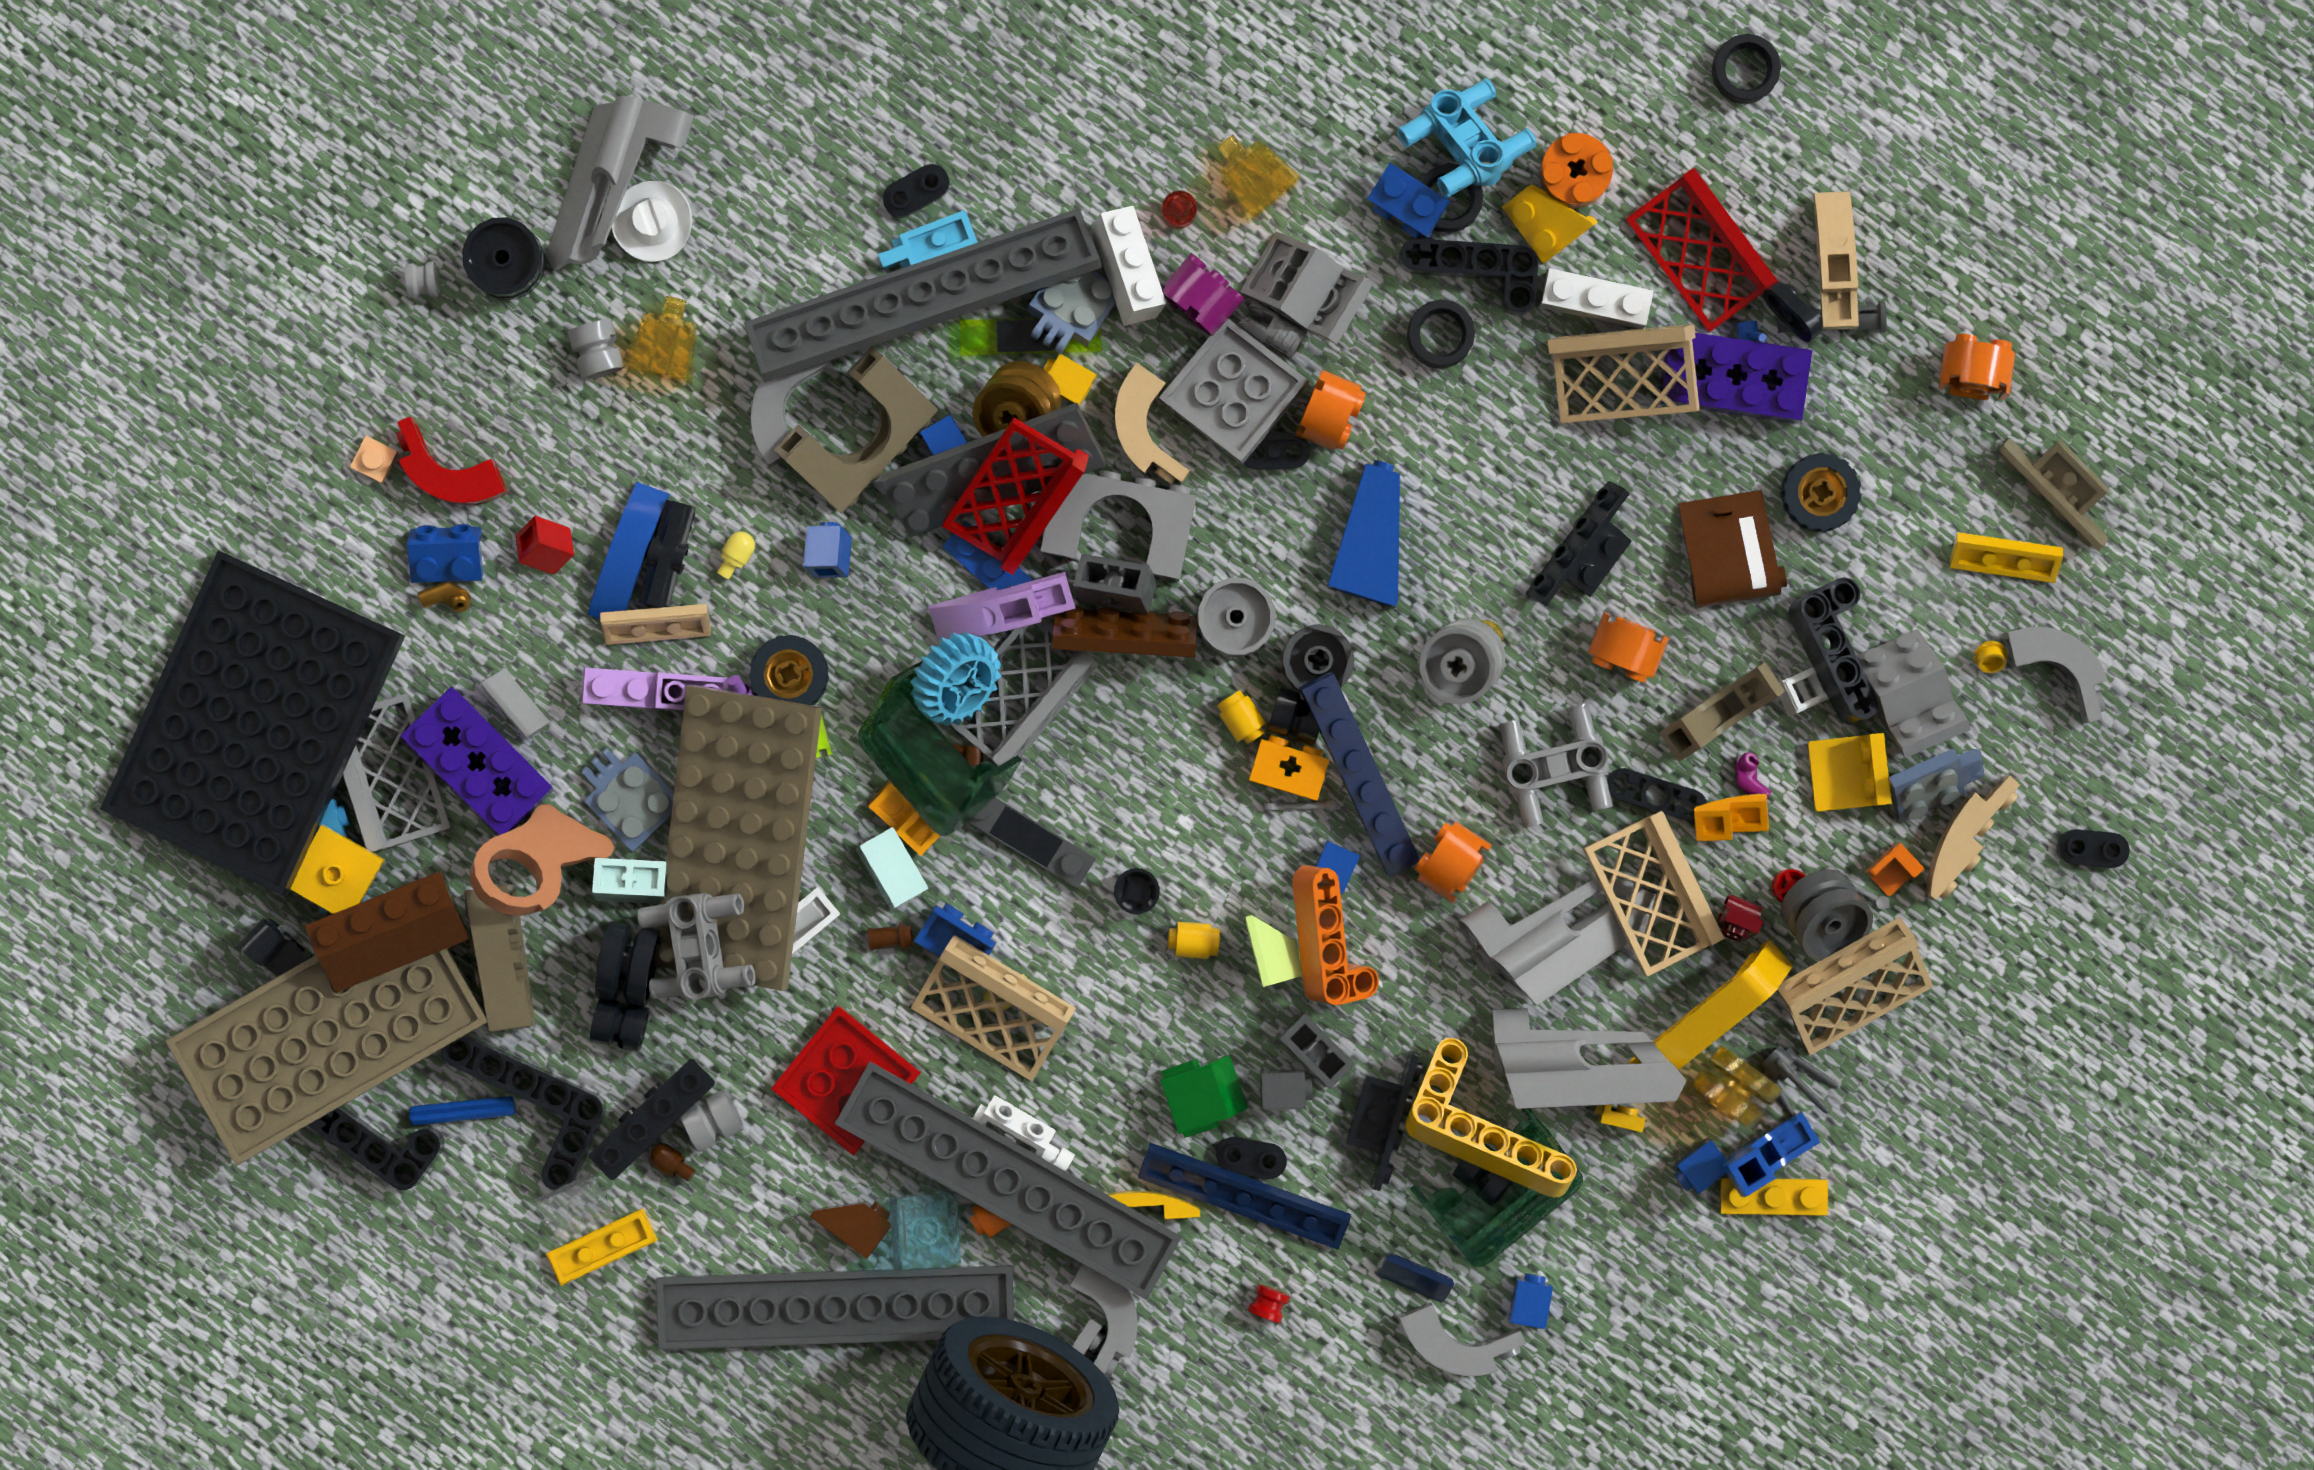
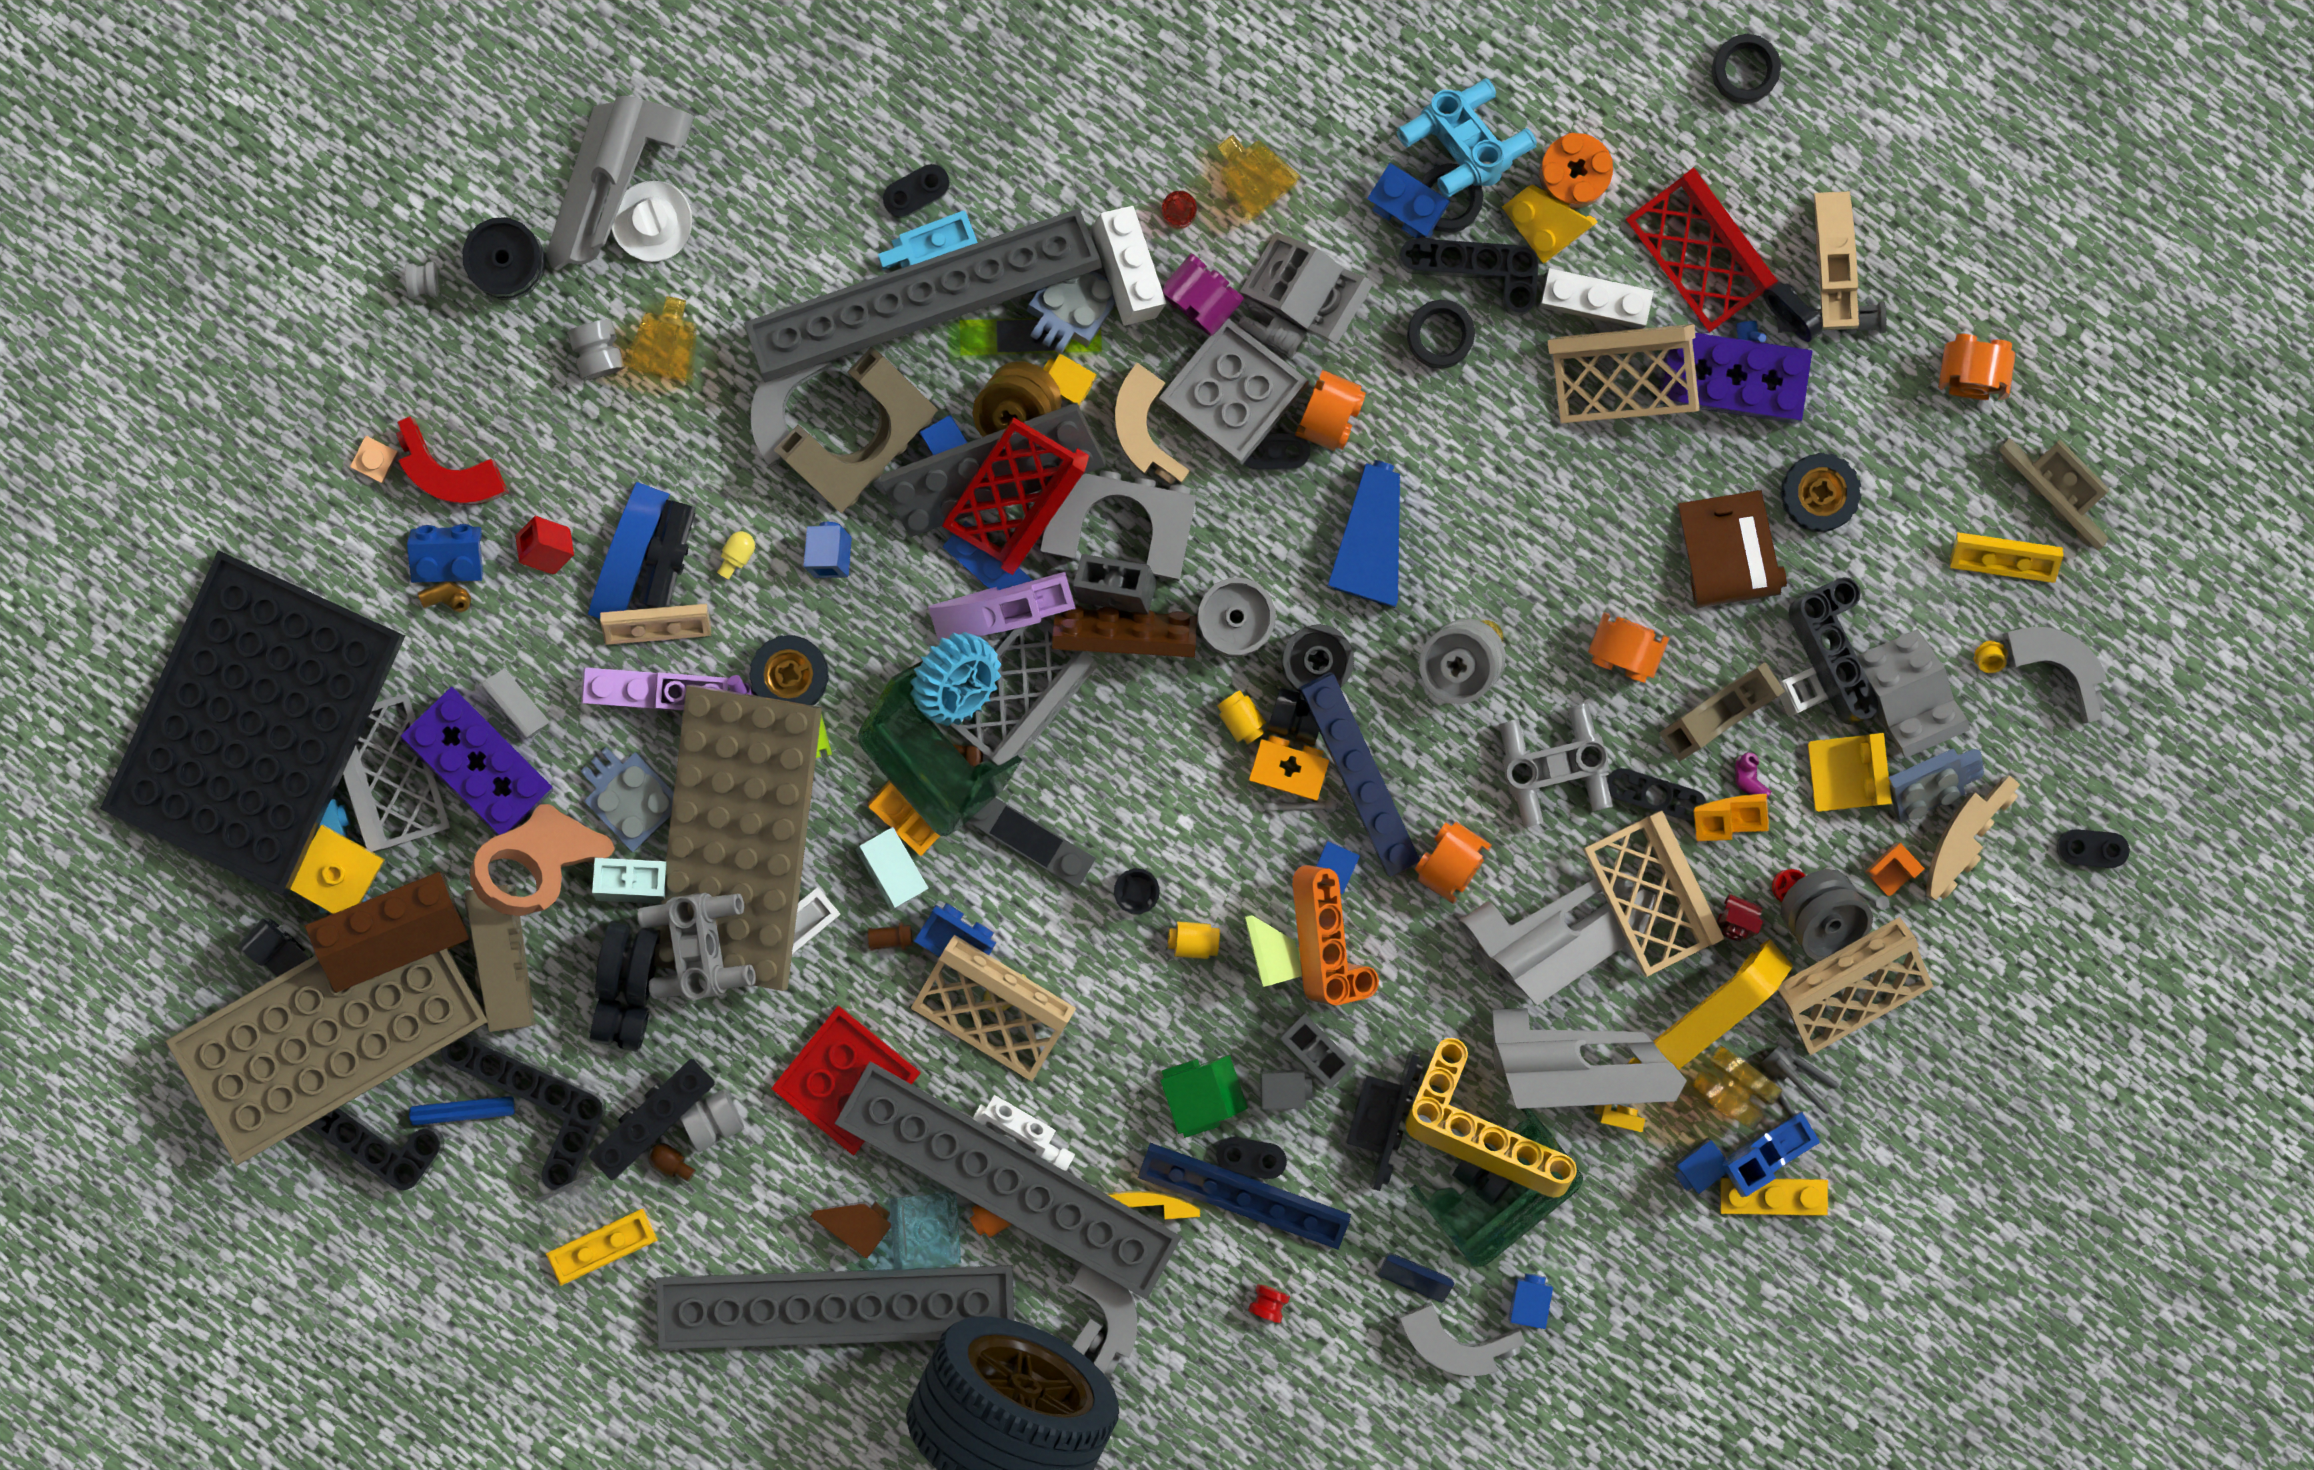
(1587, 551): black bracket -> none

